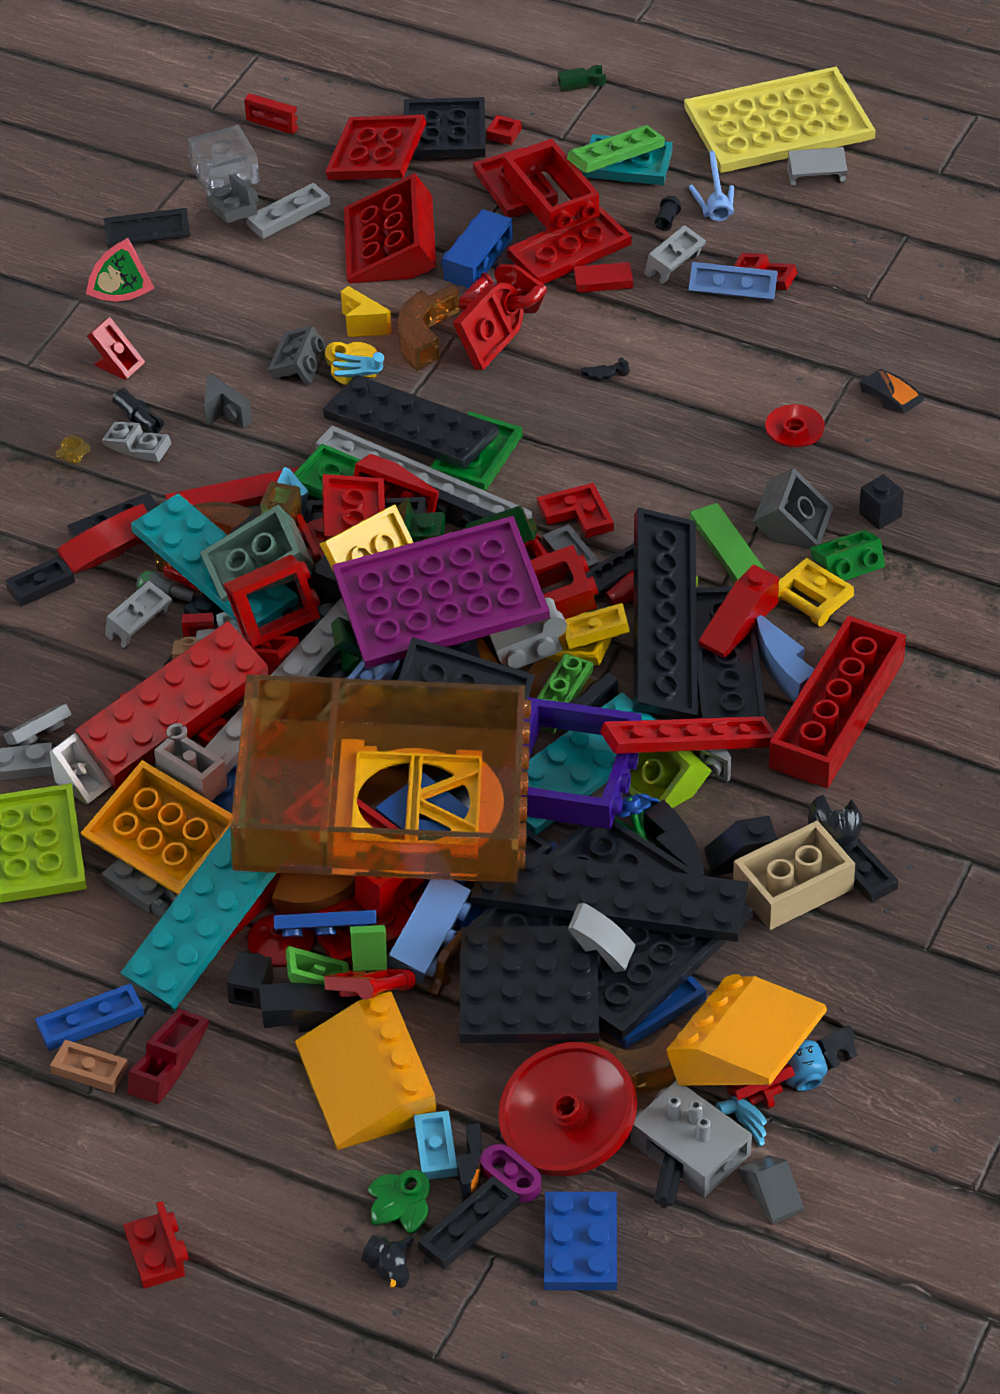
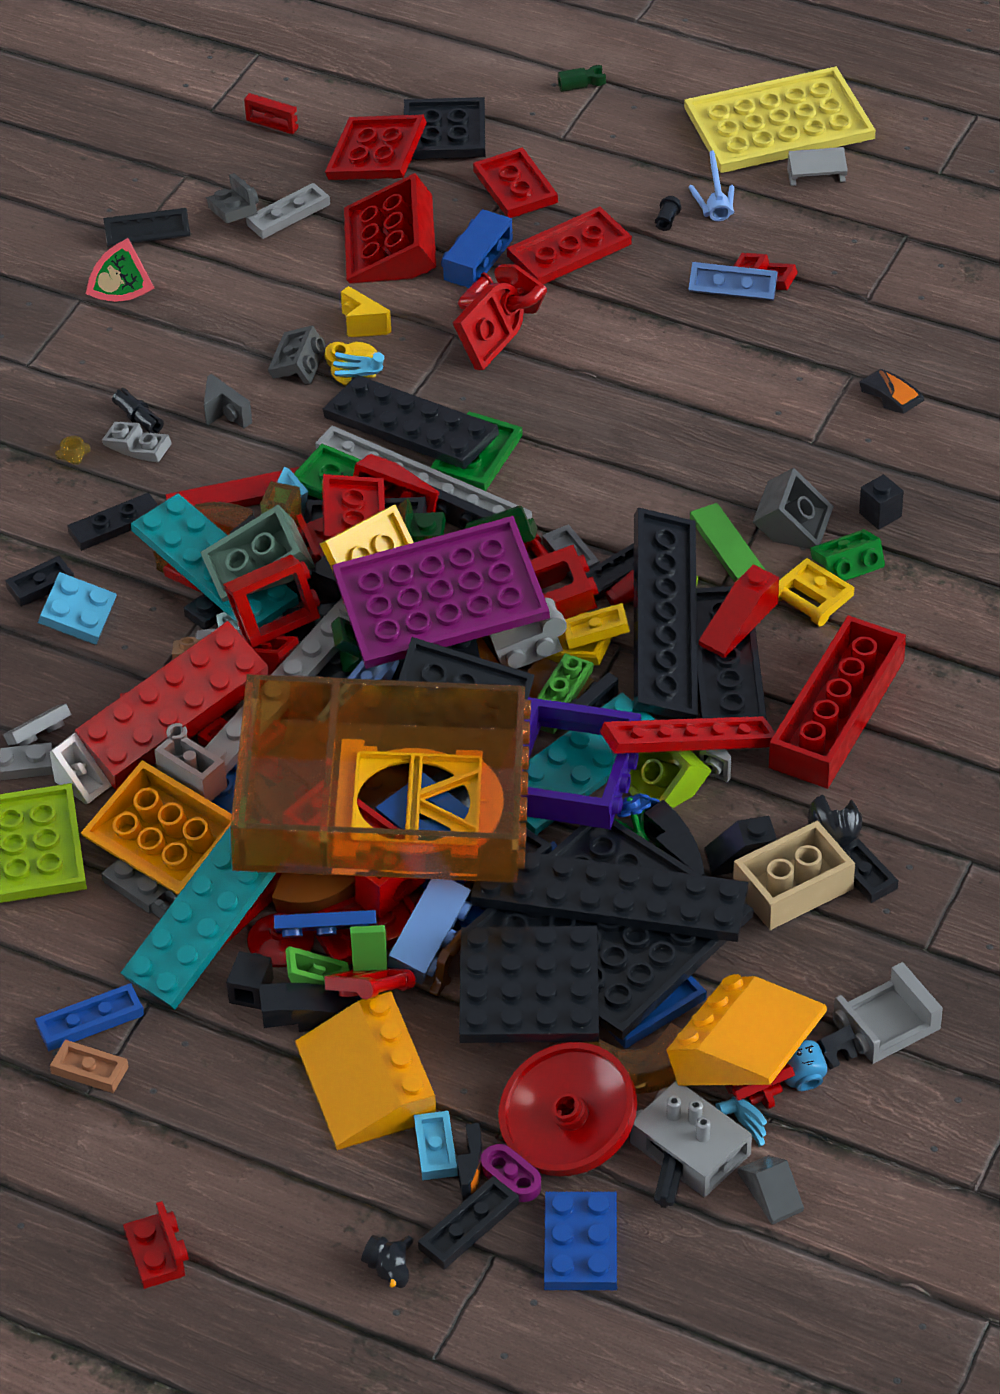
(77, 608): none -> medium azure plate
(102, 541): red slope -> none
(117, 352): red slope -> none
(136, 612): light grey hinge -> none
(165, 585): dark grey piece -> none
(166, 1056): dark red slope -> none
(193, 622): red plate -> none
(221, 154): clear brick -> none
(397, 1203): green plate -> none
(420, 312): clear orange arch -> none
(503, 130): red plate -> none
(551, 159): red piece -> none
(579, 503): red plate -> none
(599, 933): light grey slope -> none
(603, 277): red tile -> none
(606, 372): black piece -> none
(616, 149): bright green tile -> none
(644, 168): teal plate -> none
(673, 253): light grey hinge -> none
(782, 658): medium blue slope -> none
(795, 425): red dish -> none
(889, 1015): none -> light grey panel

